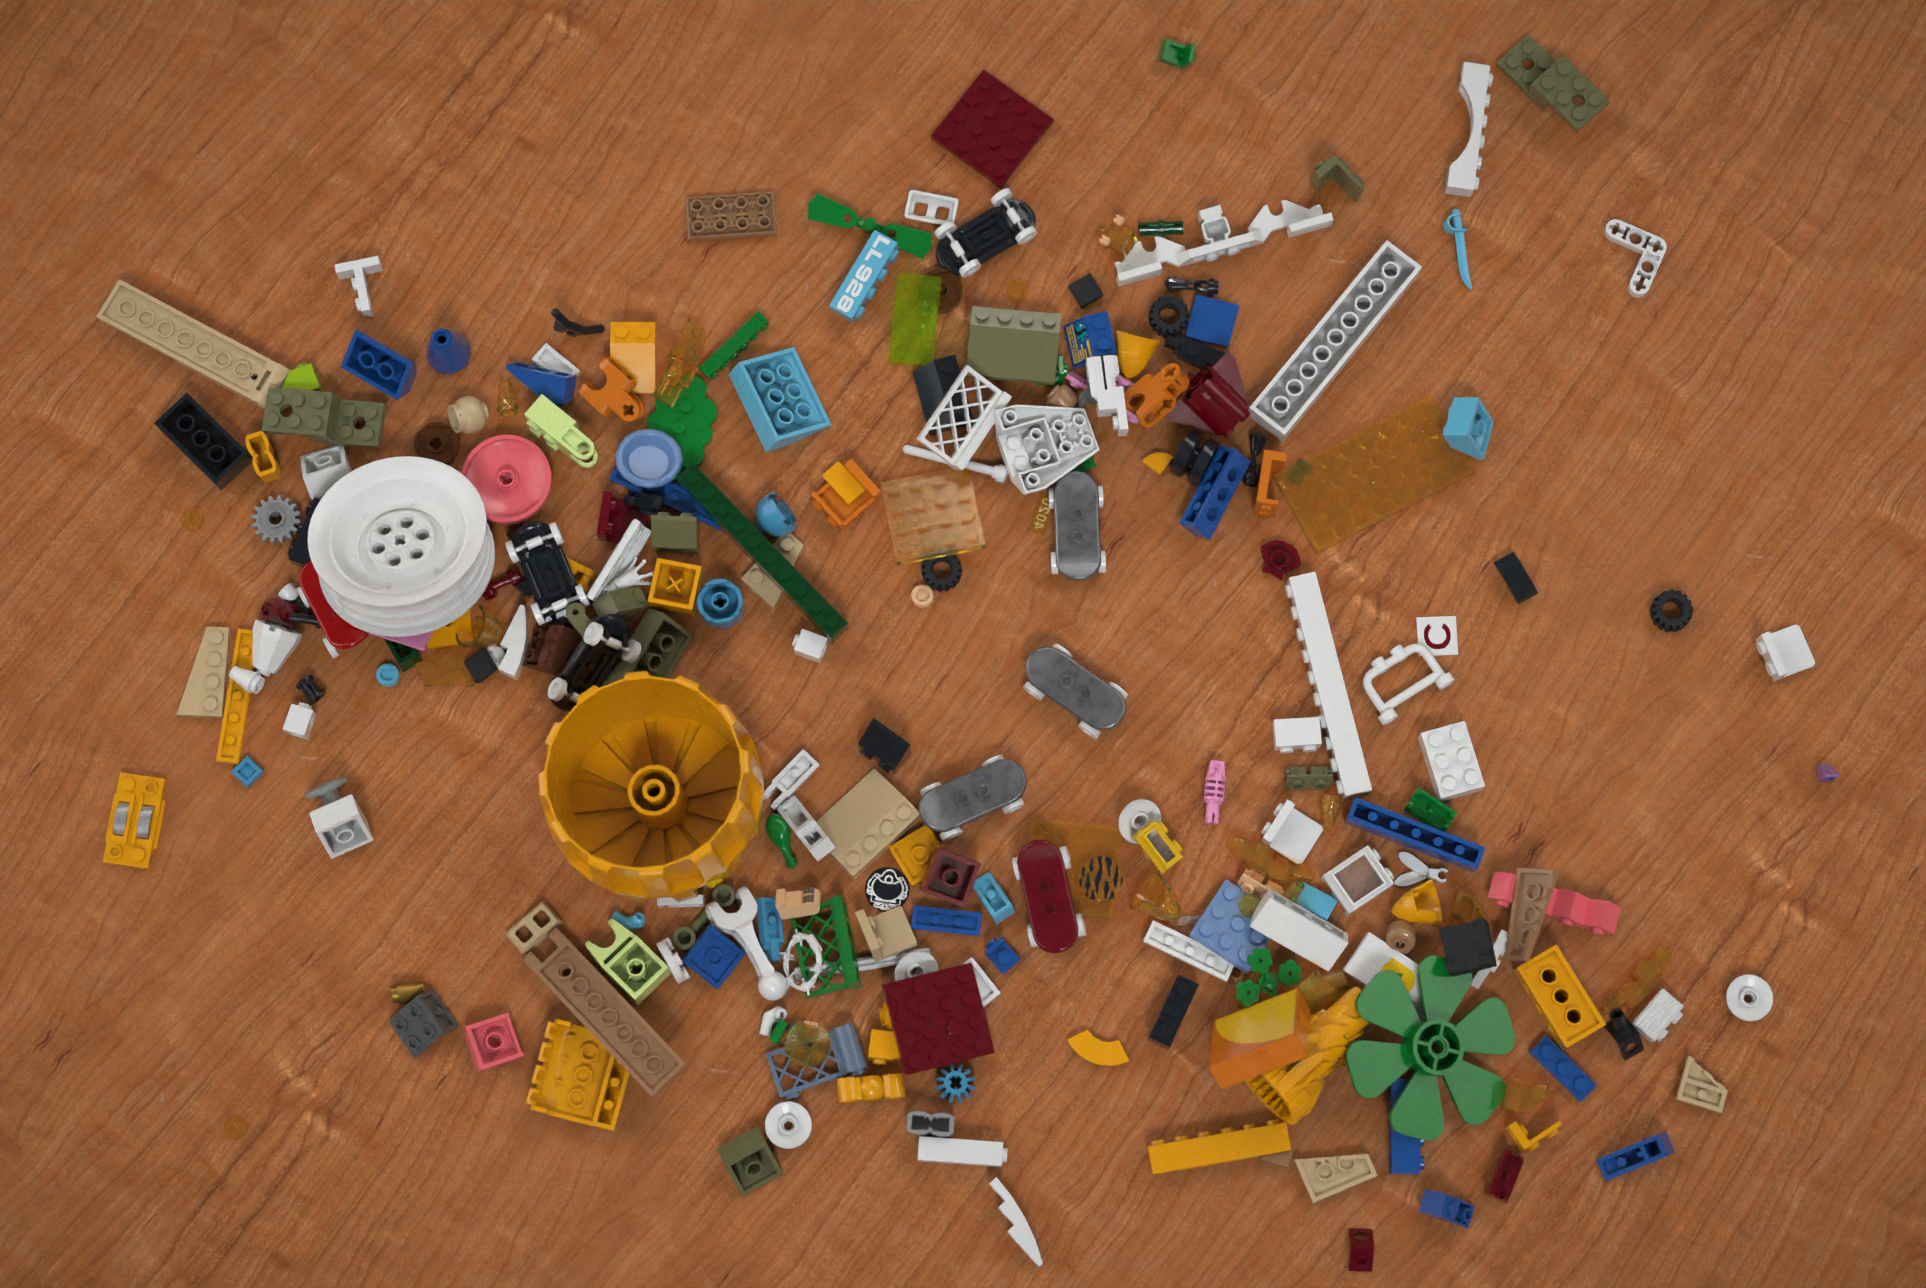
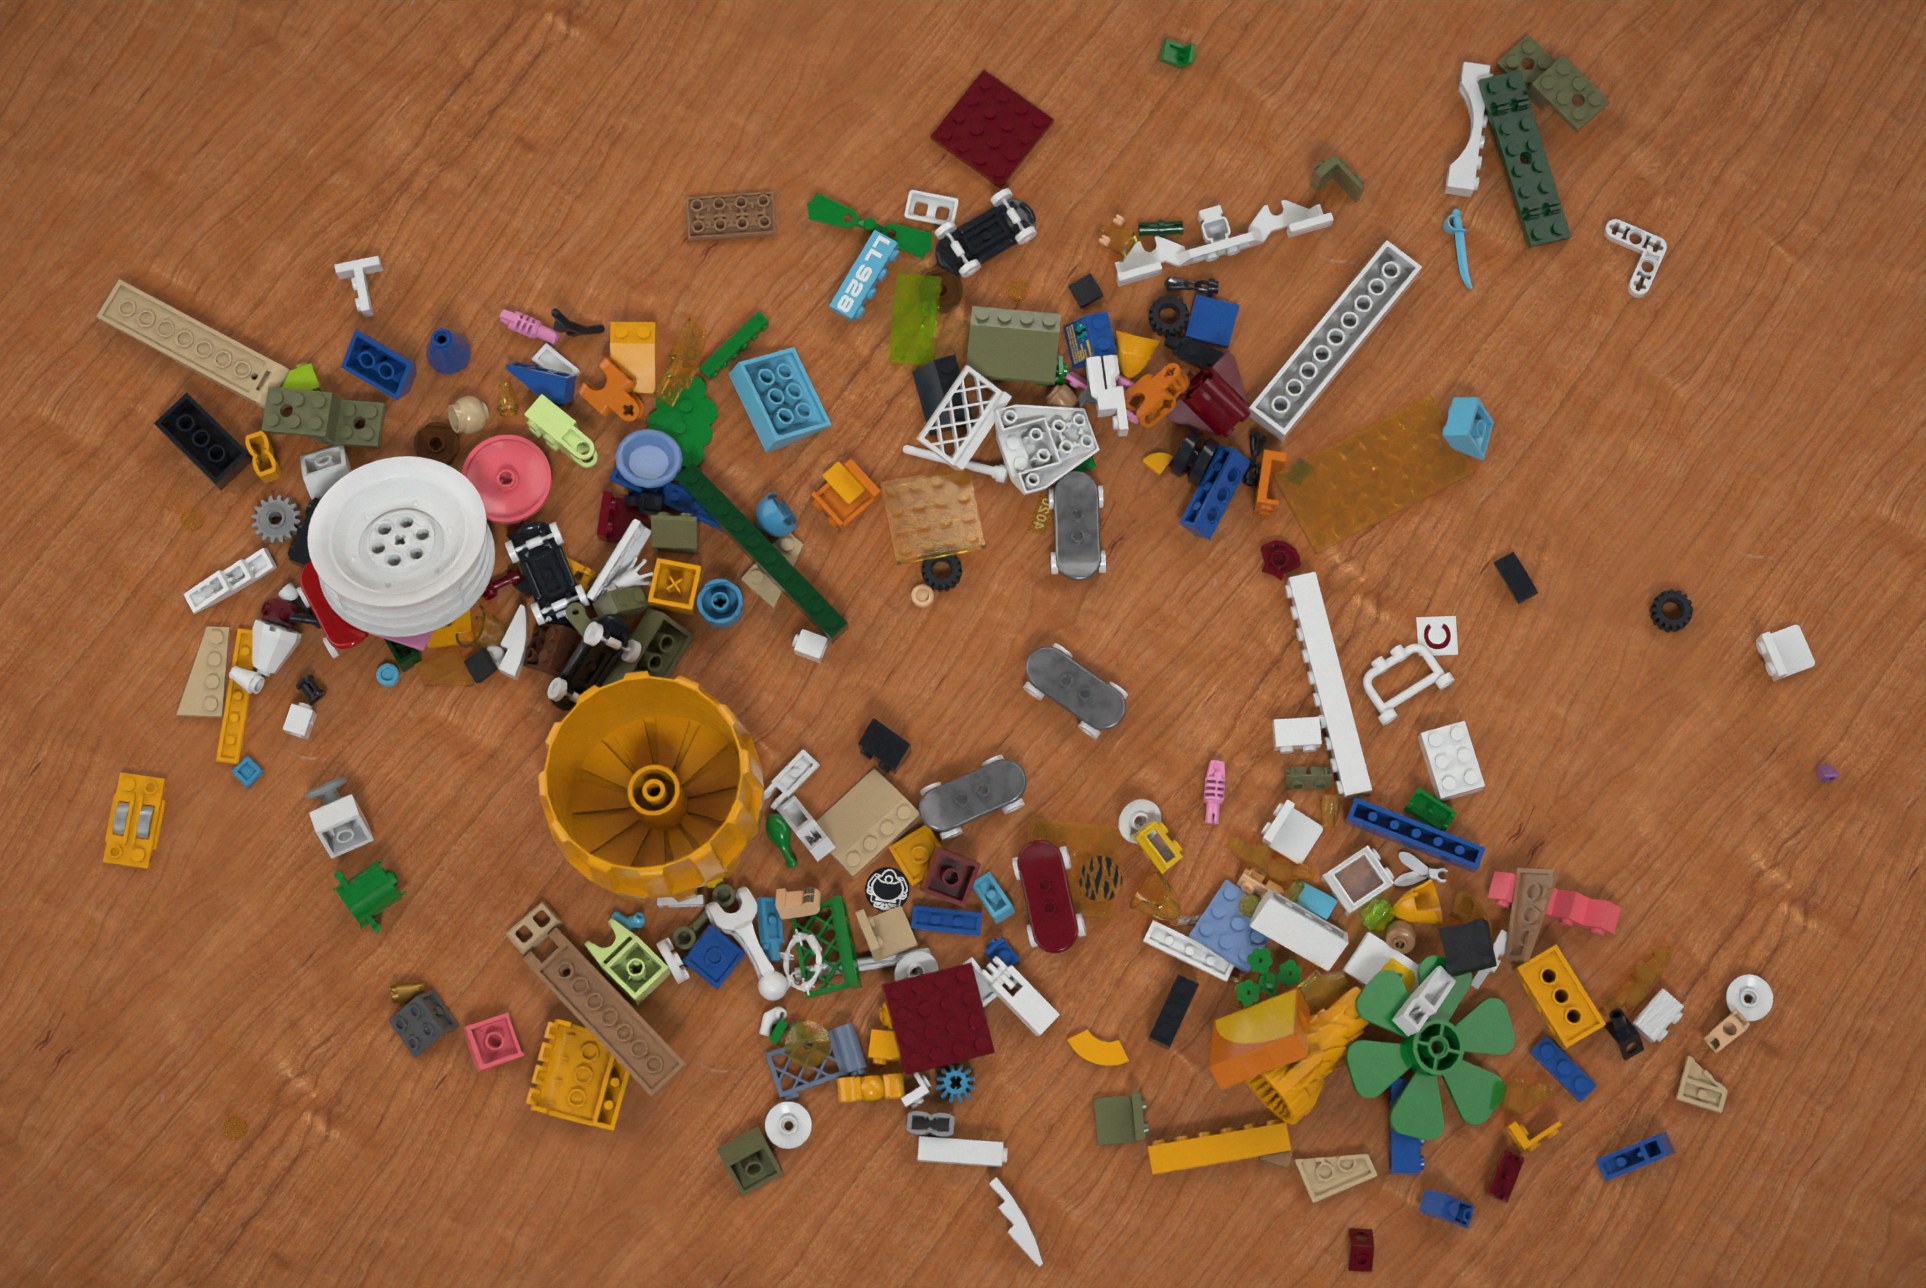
(230, 581): none -> white slope
(369, 893): none -> green container
(528, 326): none -> bright pink hinge
(914, 1098): none -> white bracket
(1026, 1003): none -> white hinge
(1120, 1119): none -> olive bracket
(1377, 915): none -> clear neon green piece
(1424, 1001): none -> white slope
(1519, 136): none -> dark green piece
(1726, 1031): none -> light nougat leg

